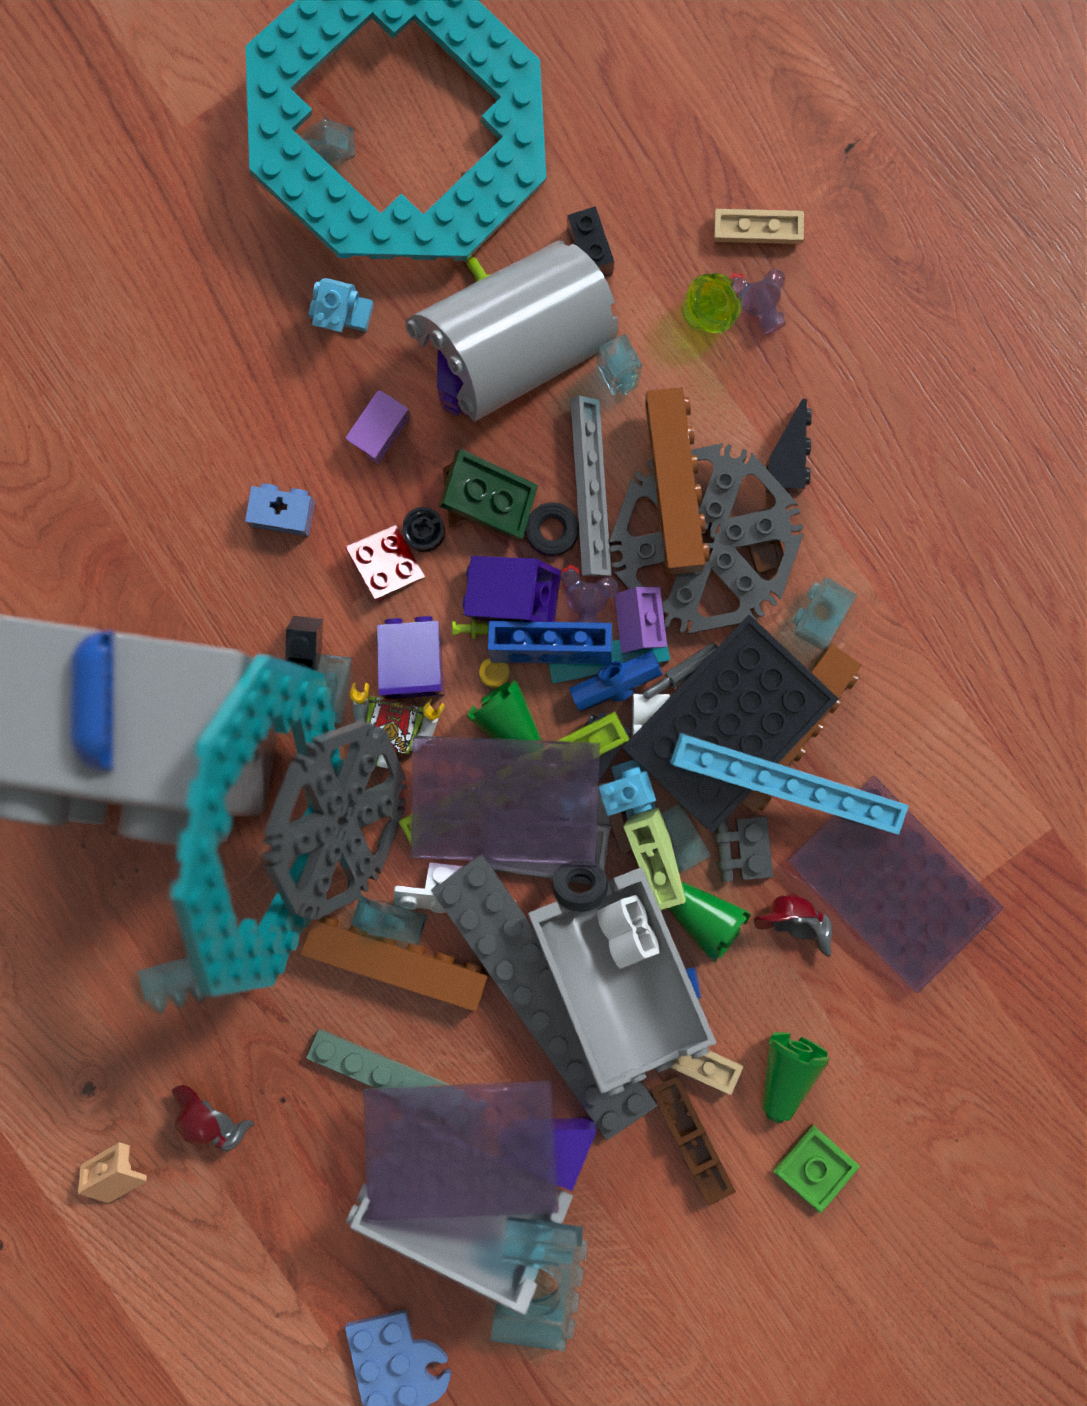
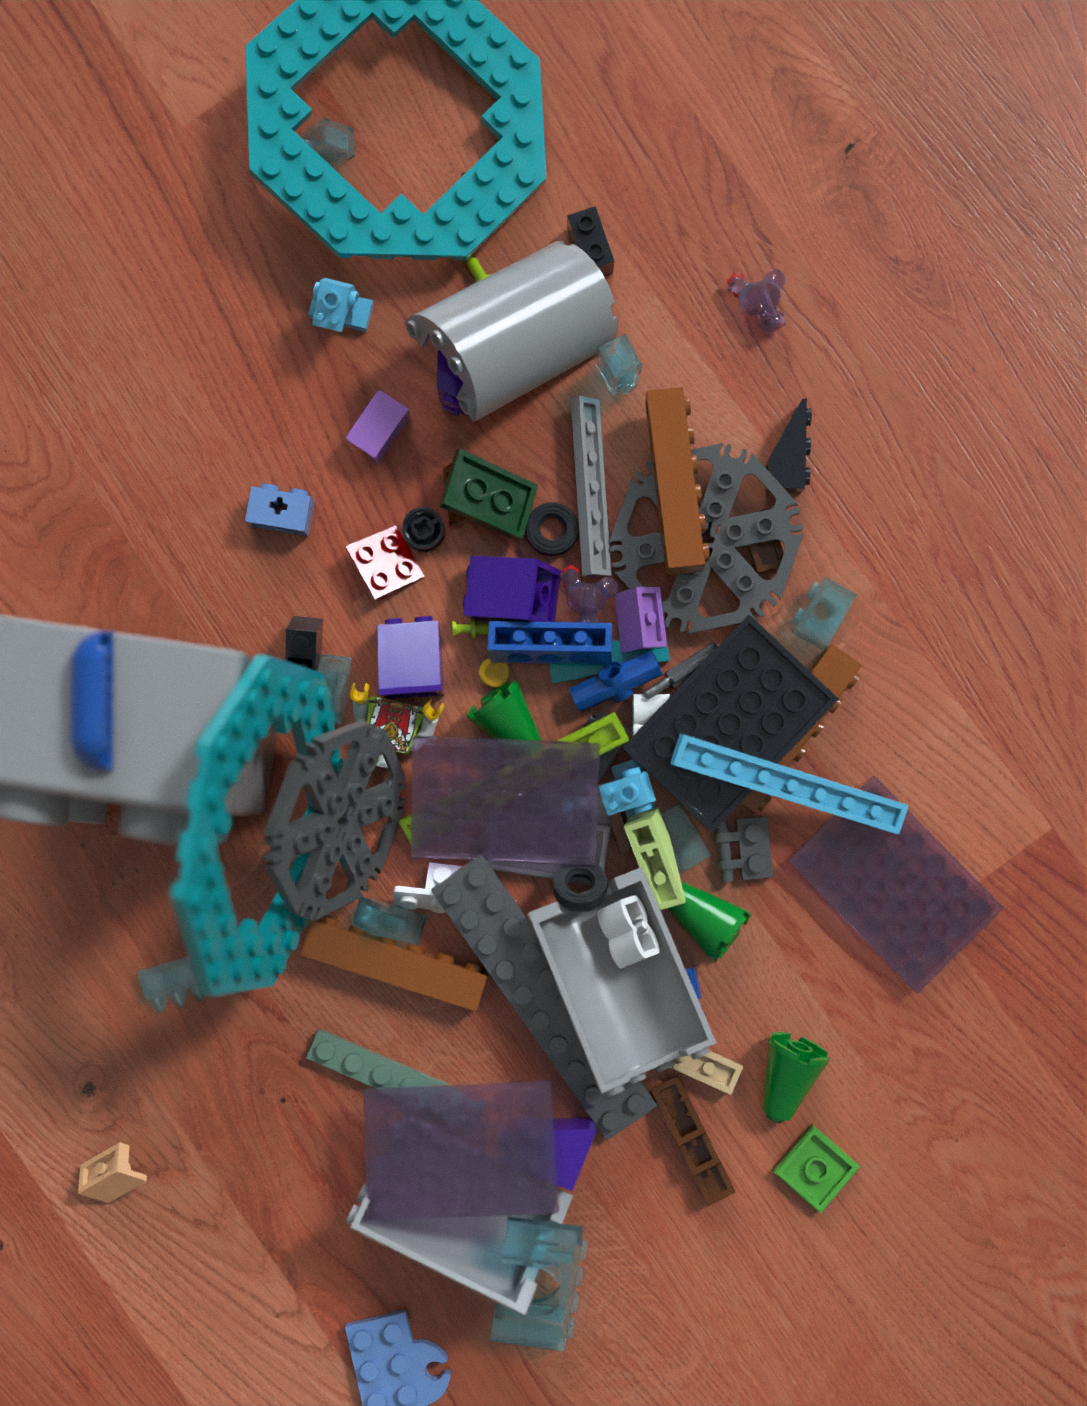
(203, 1125): dark red hair -> none
(711, 303): clear neon green cone -> none
(758, 226): tan plate -> none
(800, 919): hair -> none

